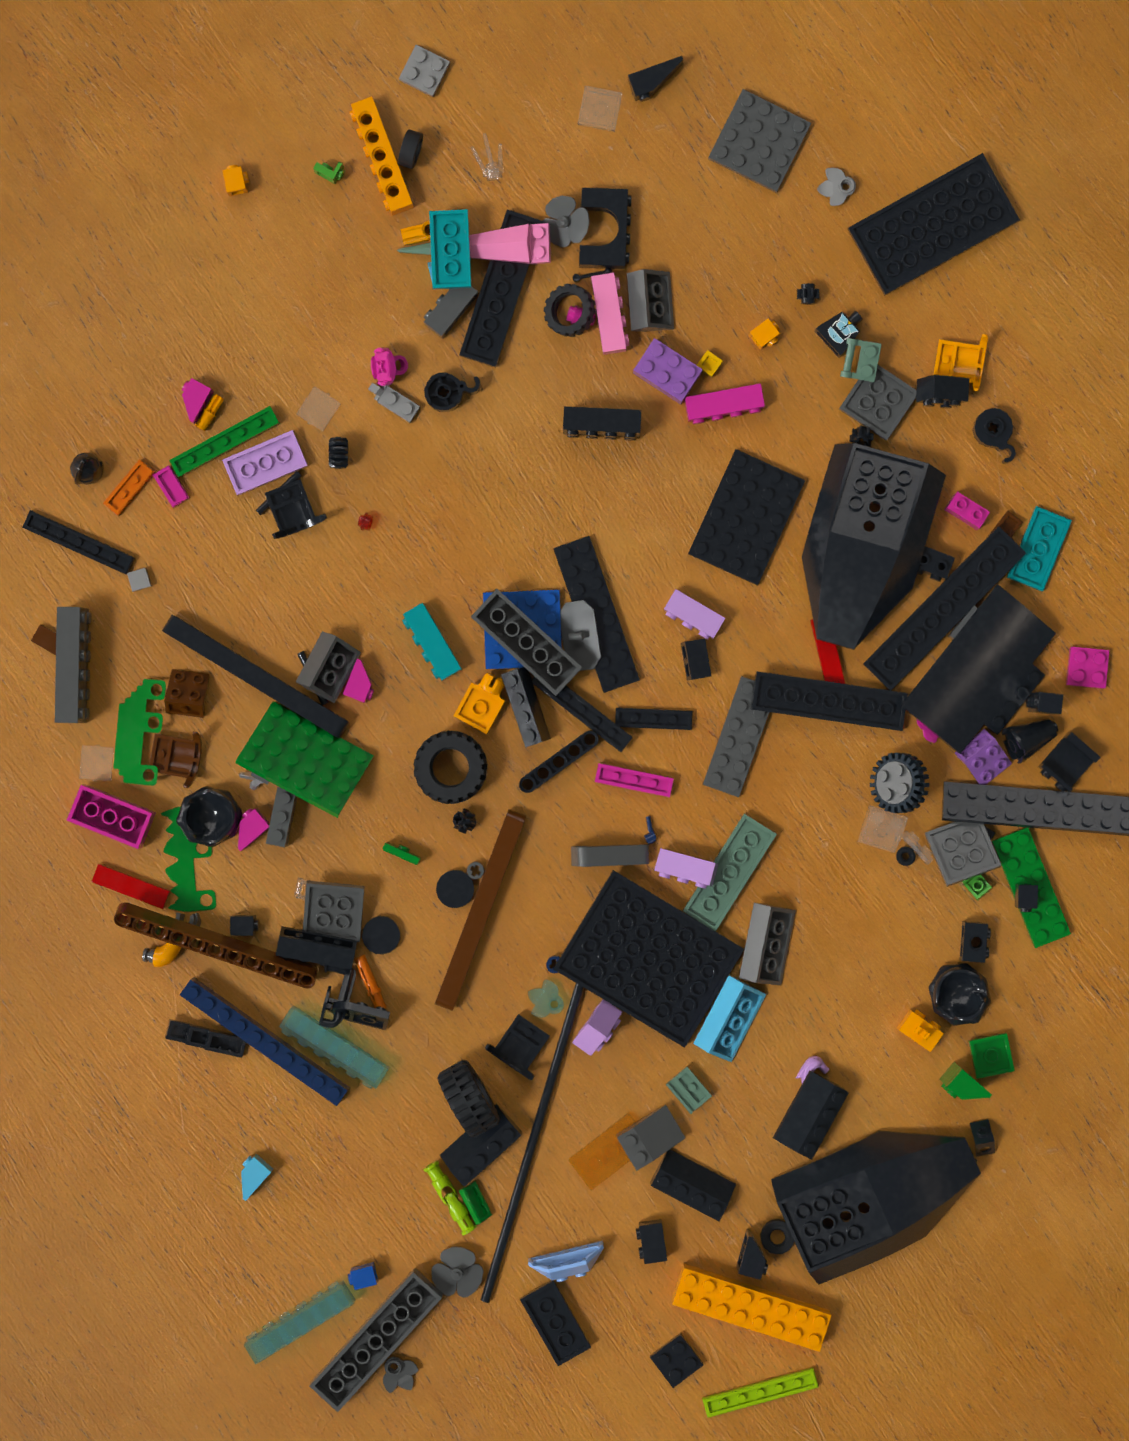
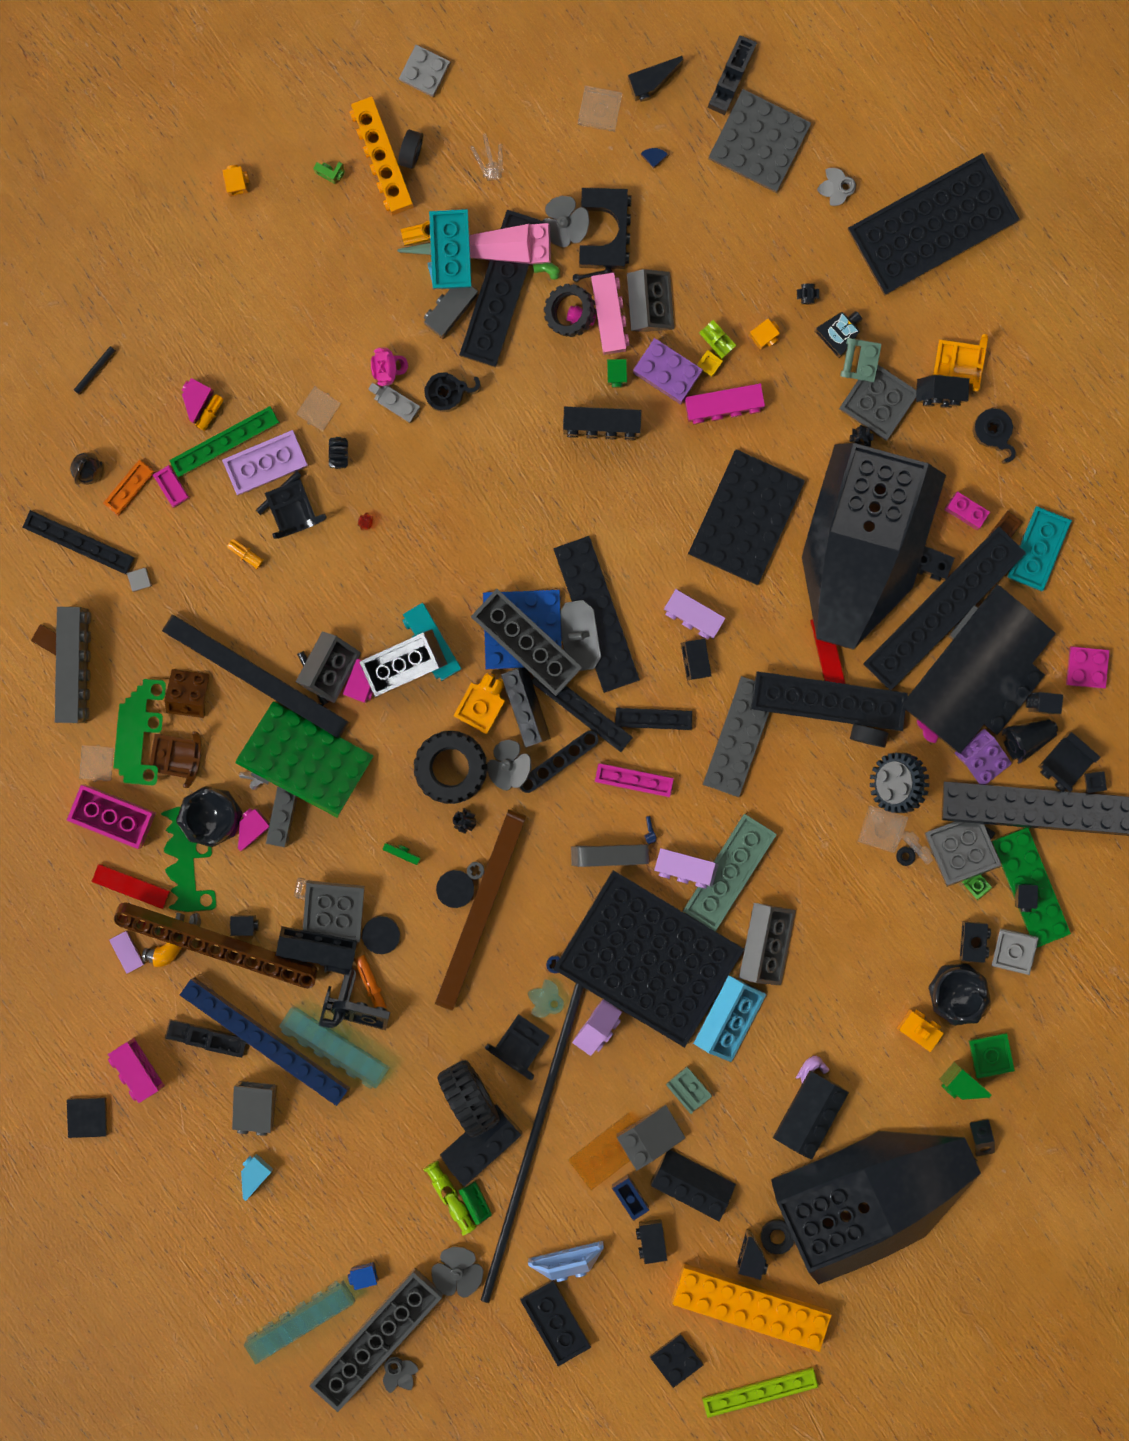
(86, 1117): none -> black tile
(94, 370): none -> black bar
(126, 952): none -> lavender tile
(135, 1070): none -> dark pink brick
(245, 553): none -> light orange axle
(254, 1107): none -> dark grey slope
(403, 662): none -> brick
(509, 771): none -> dark grey piece
(550, 268): none -> bright green arm
(617, 372): none -> green brick
(630, 1197): none -> dark blue brick
(654, 156): none -> dark blue tile
(717, 339): none -> lime hips
(732, 75): none -> black slope
(869, 735): none -> black tyre
(1014, 951): none -> light grey tile
(1095, 782): none -> black plate

